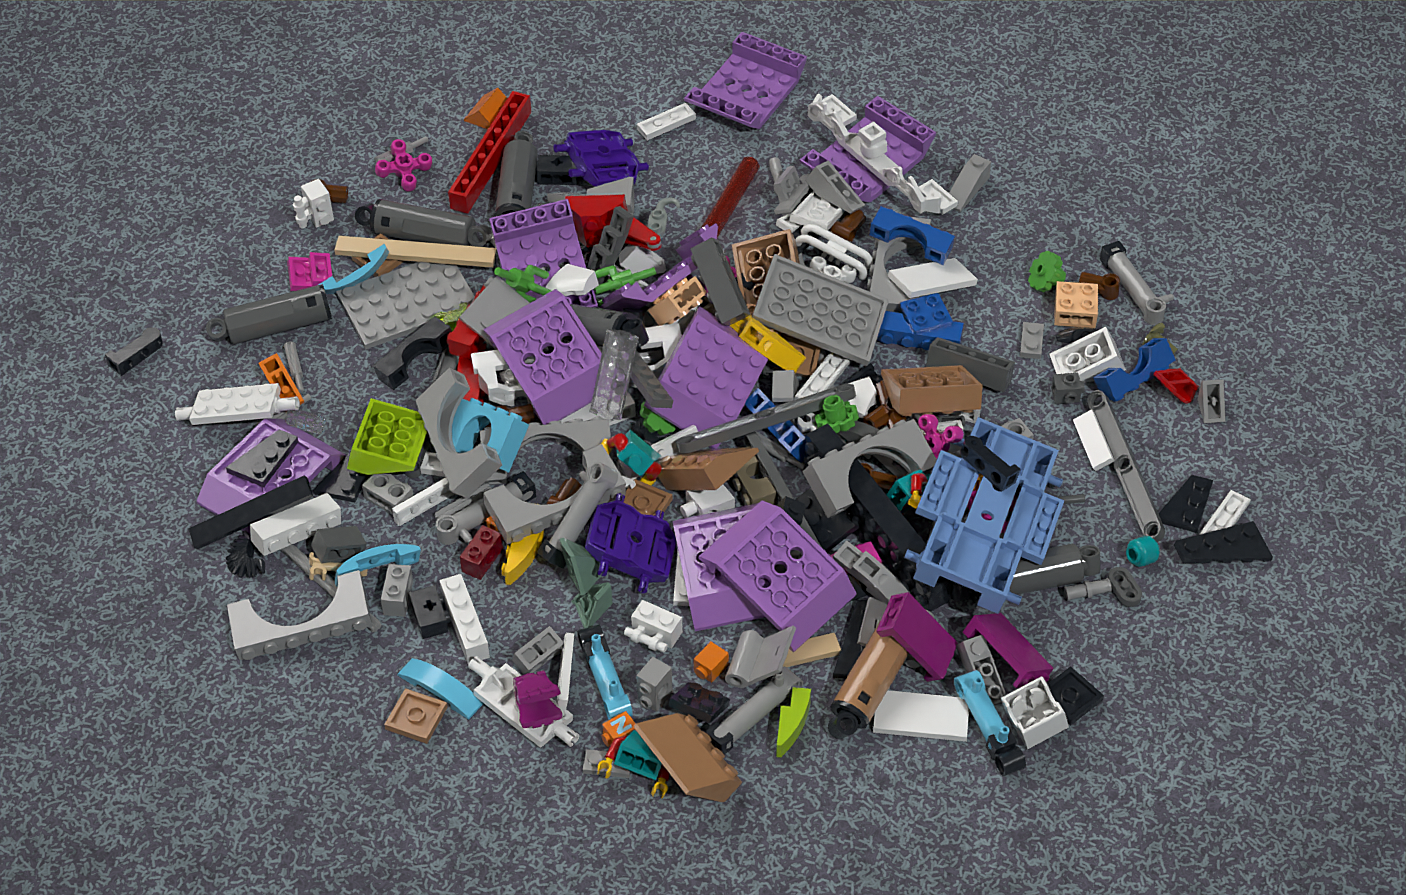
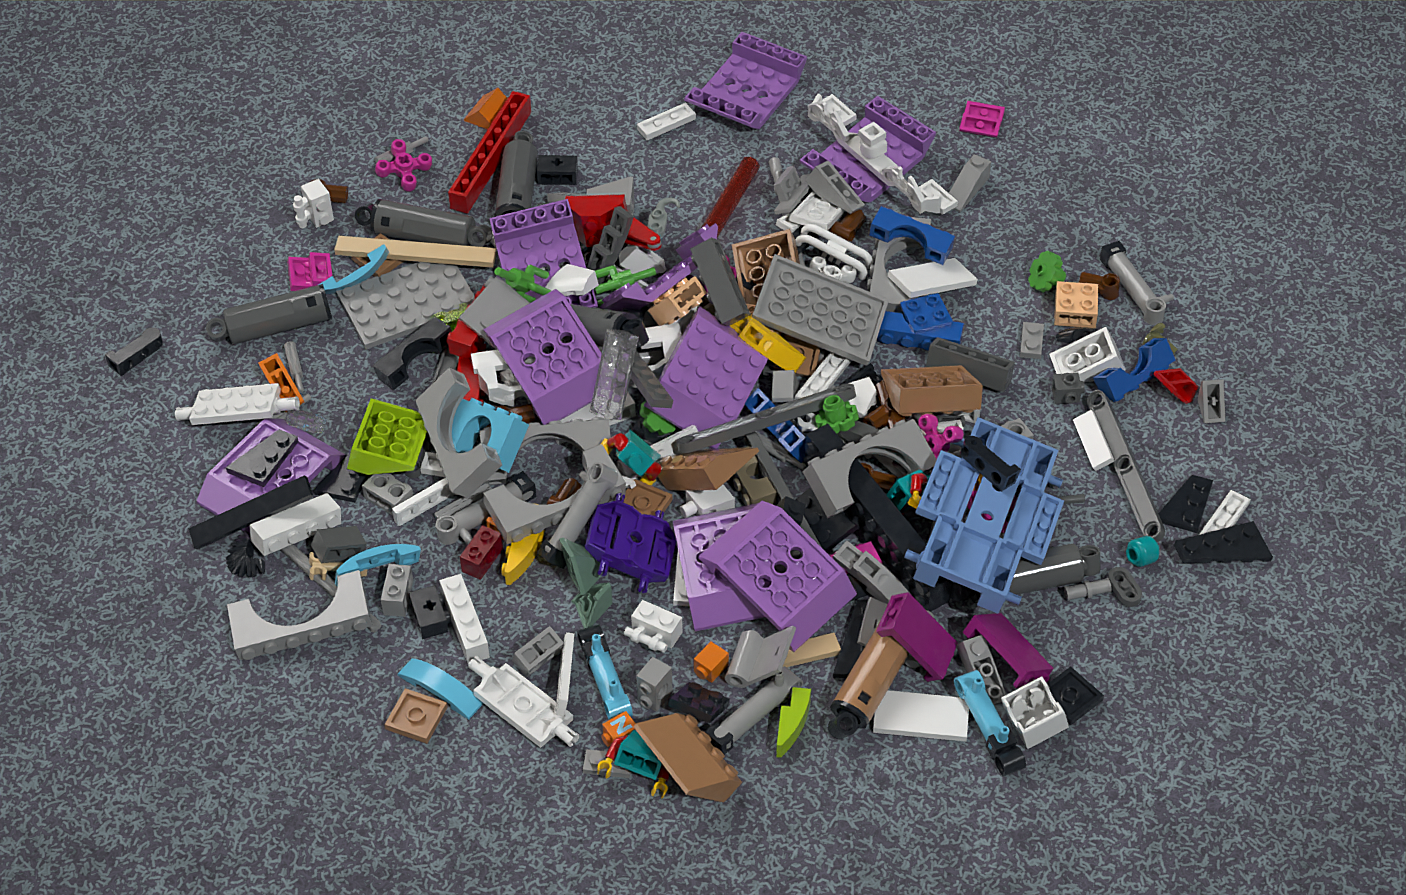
(533, 699): magenta piece -> none
(601, 148): dark purple piece -> none
(982, 119): none -> dark pink slope

